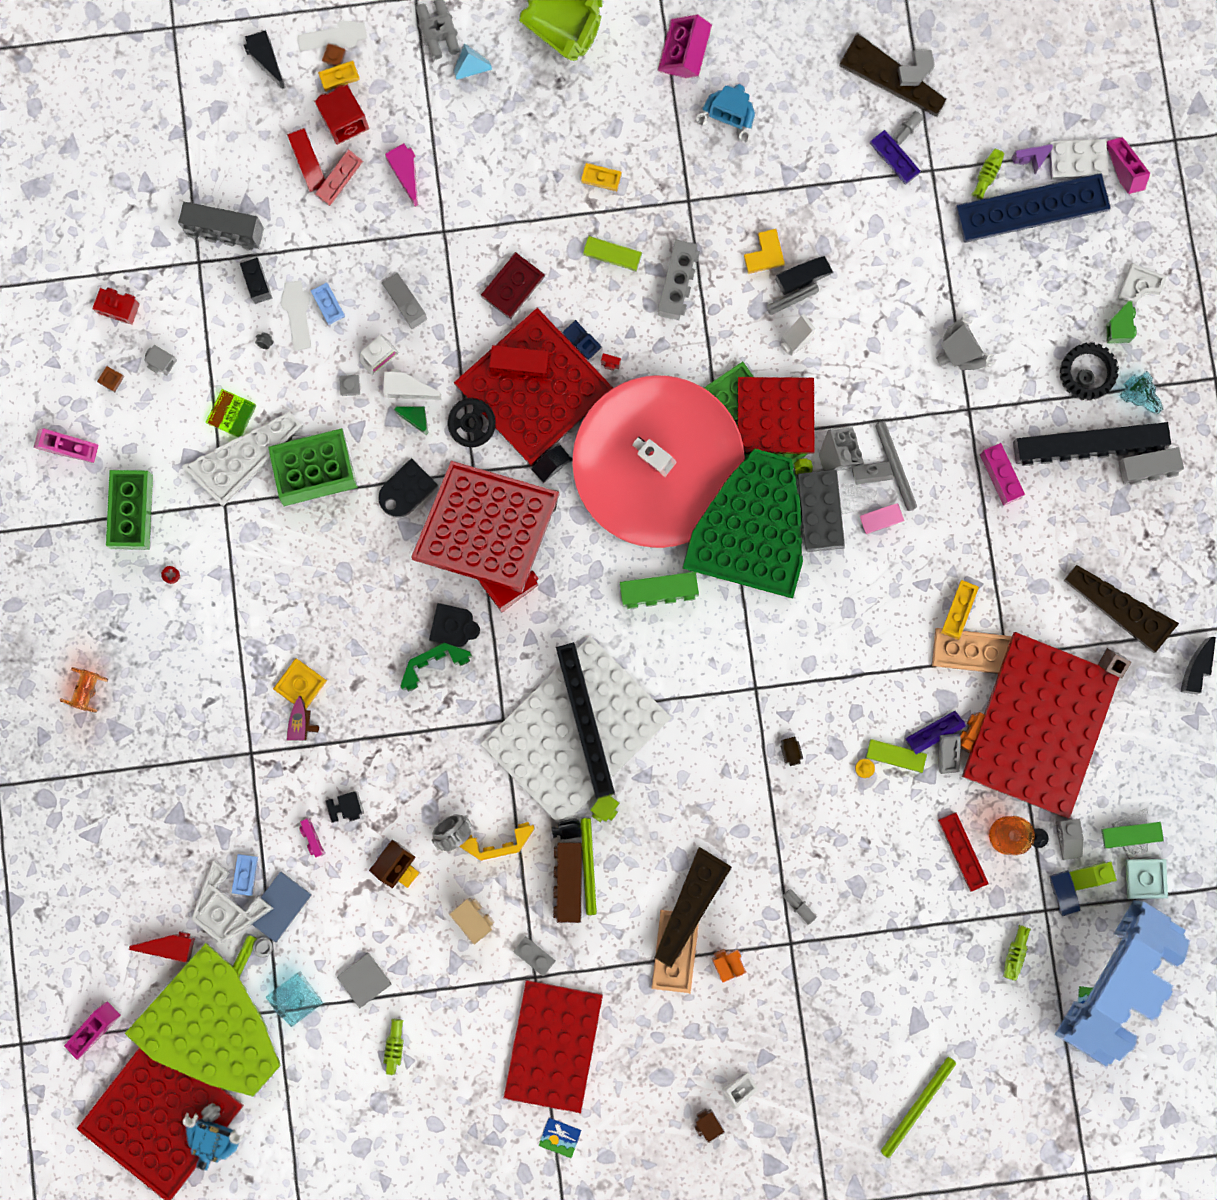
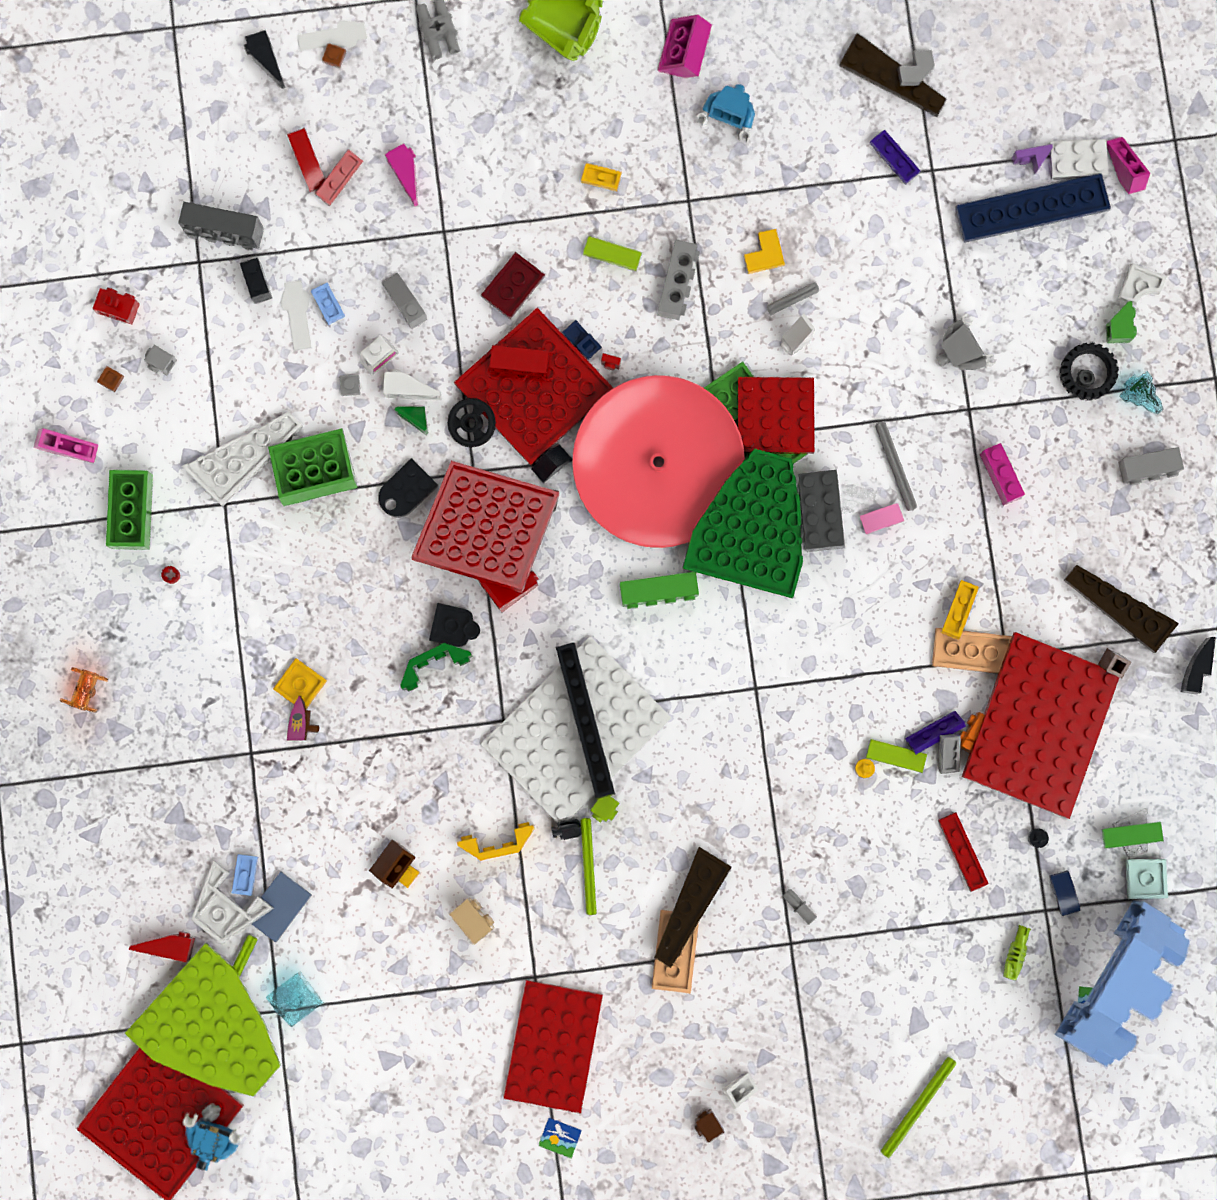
(92, 1029): dark pink slope -> none
(231, 413): clear neon green tile -> none
(262, 947): light grey plate -> none
(264, 340): dark grey plate -> none
(314, 846): dark pink plate -> none
(339, 75): yellow plate -> none
(341, 114): red slope -> none
(349, 806): black brick -> none
(364, 980): light grey tile -> none
(394, 1047): lime hinge -> none
(451, 832): light grey gear -> none
(470, 63): medium azure slope -> none
(534, 956): light grey plate -> none
(568, 883): reddish brown brick -> none
(659, 460): white torso -> none
(728, 964): orange hinge -> none
(791, 751): dark brown brick -> none
(803, 274): black slope -> none
(803, 466): lime tile -> none
(840, 450): light grey slope -> none
(872, 473): light grey plate -> none
(907, 127): light grey axle -> none
(988, 172): lime hinge -> none
(1022, 832): clear orange hose -> none
(1070, 838): light grey slope -> none
(1092, 443): black brick -> none
(1093, 875): lime slope -> none

